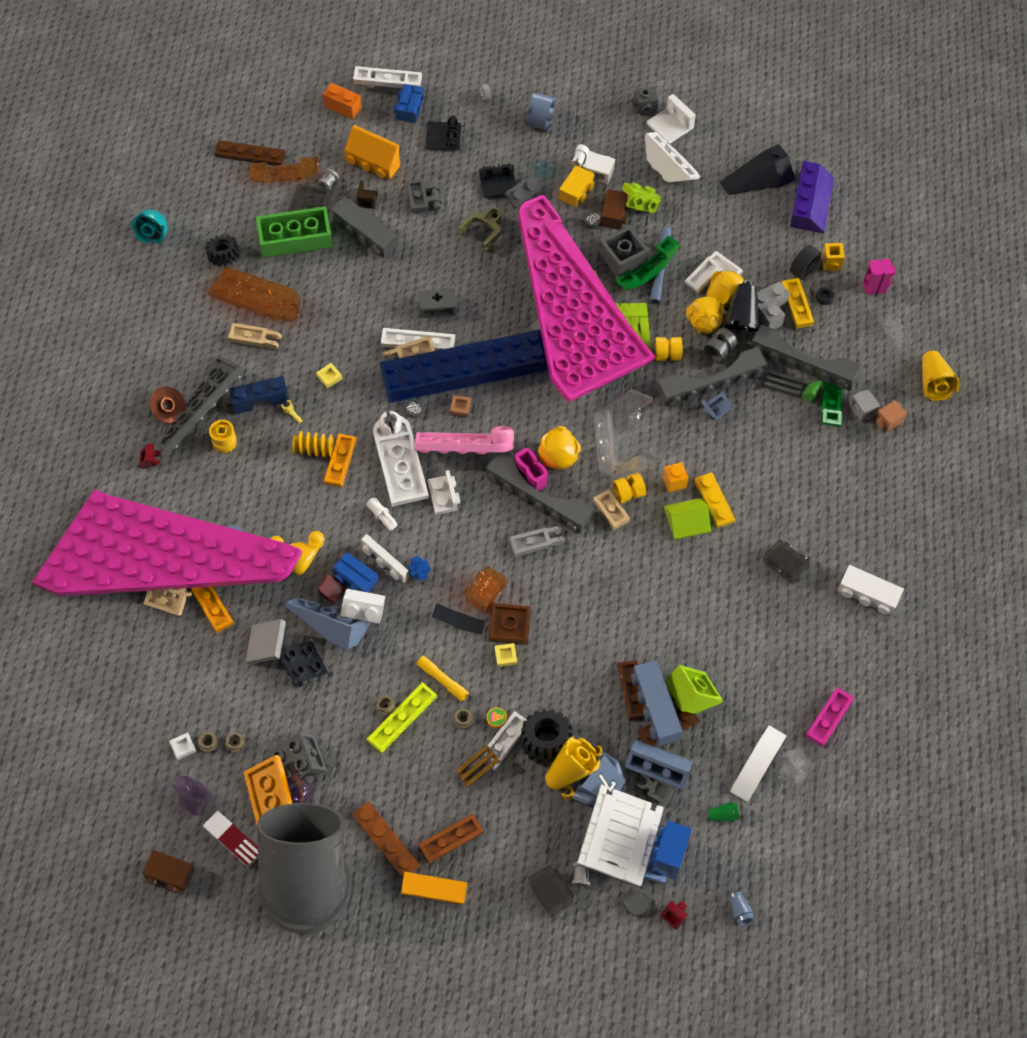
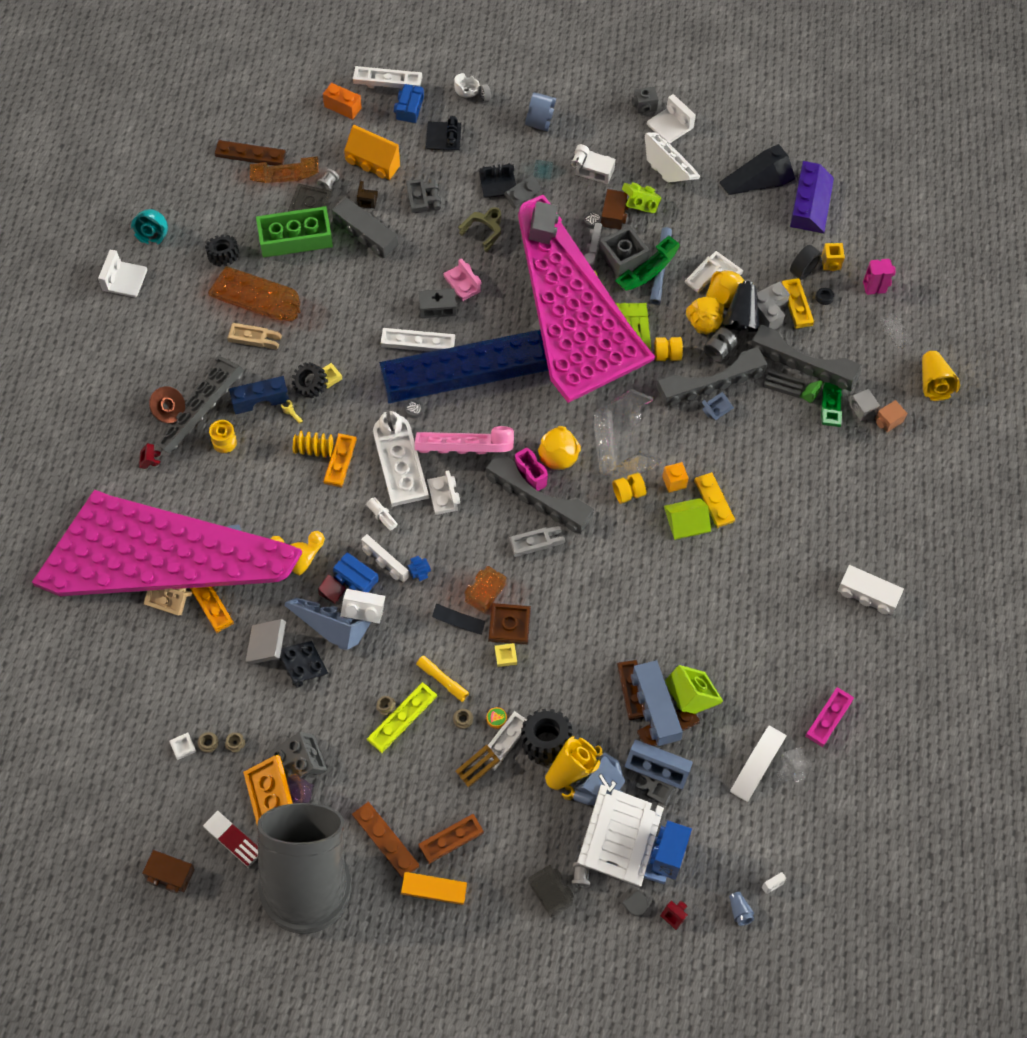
(120, 276): none -> white bracket
(192, 794): clear purple piece -> none
(301, 375): none -> black tyre
(411, 348): tan hinge -> none
(460, 406): medium nougat plate -> none
(463, 83): none -> white hair
(463, 280): none -> bright pink bracket
(543, 222): none -> dark grey brick
(576, 186): yellow brick -> none
(591, 250): none -> light grey hinge
(611, 509): tan plate -> none
(726, 813): green cone -> none
(774, 883): none -> white tile
(786, 561): clear smoke brick -> none

